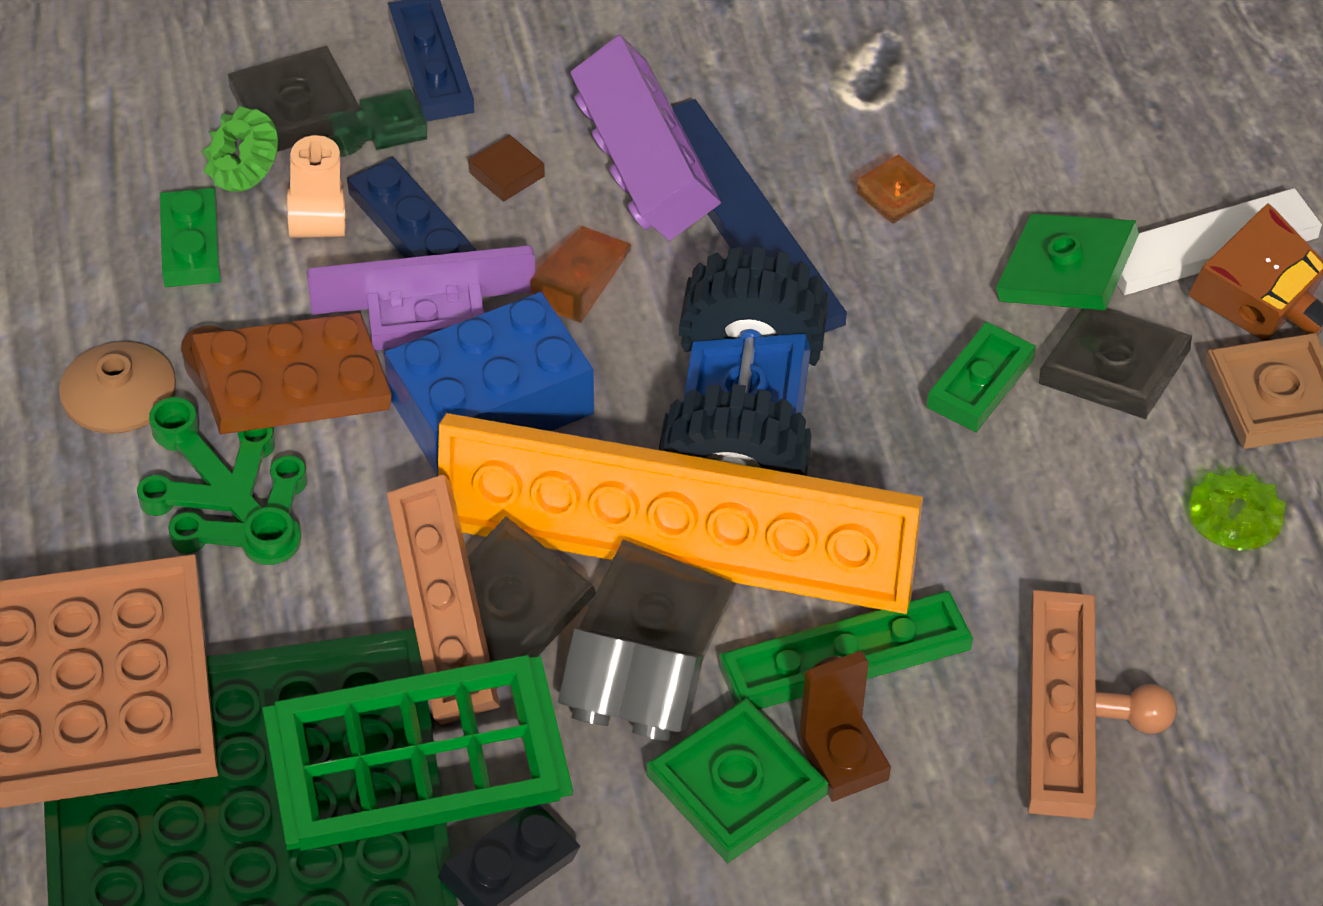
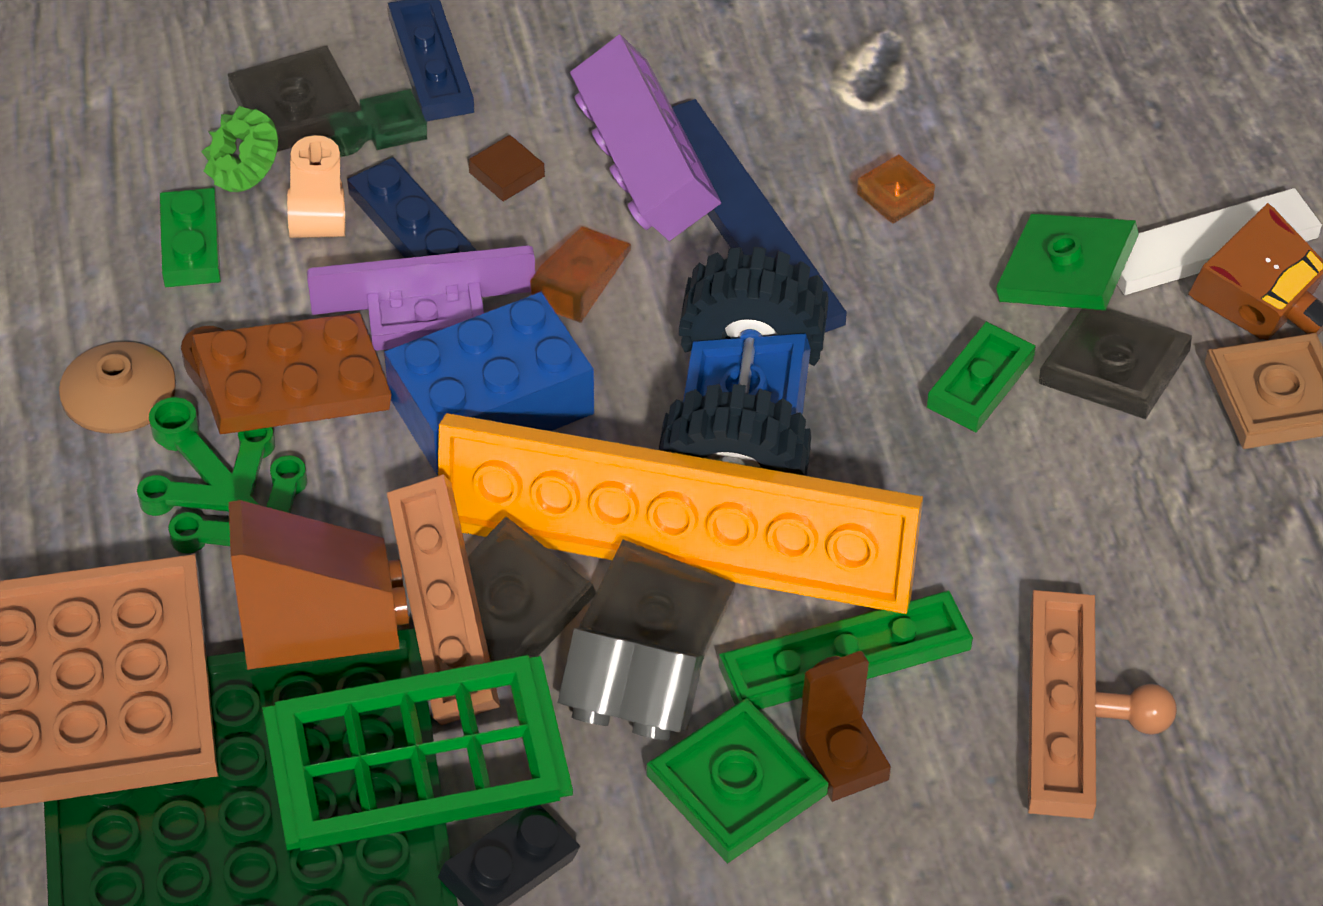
(311, 588): none -> dark orange slope
(1249, 530): clear neon green gear -> none

